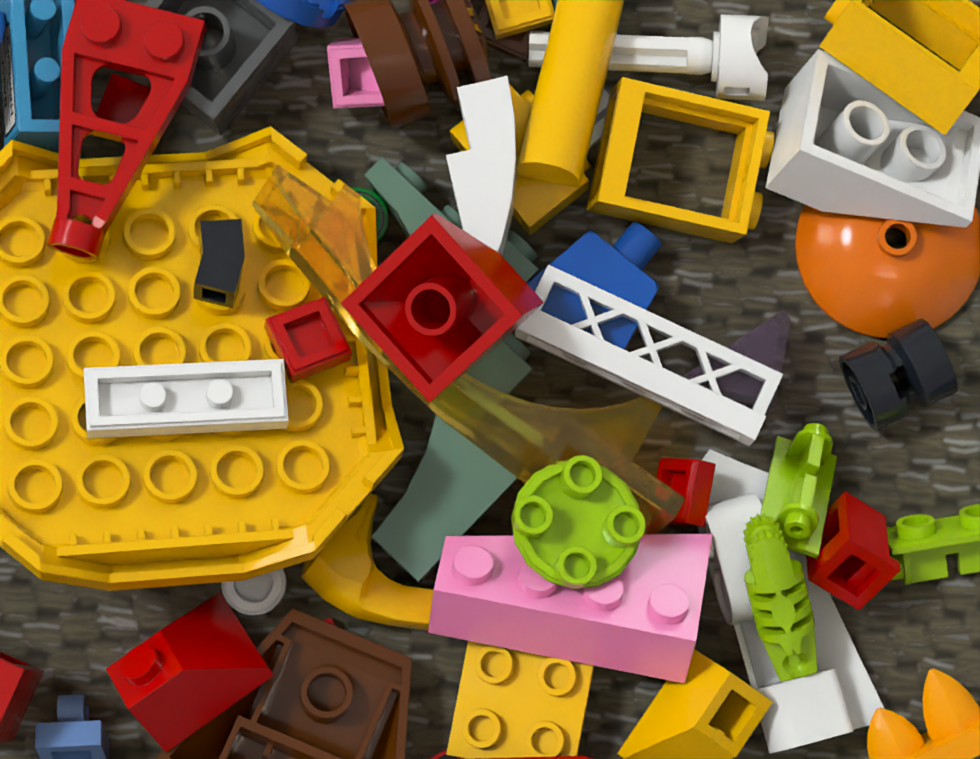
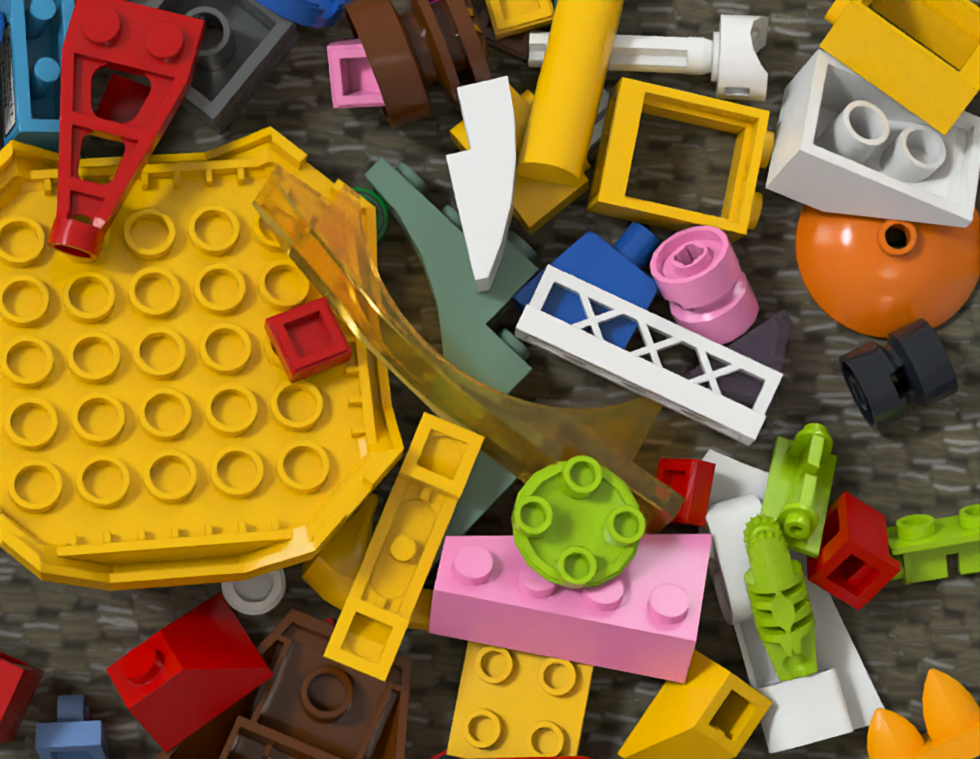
(185, 398): white tile -> none
(220, 262): black piece -> none
(403, 547): none -> yellow slope
(441, 304): red slope -> none
(704, 284): none -> bright pink wheel

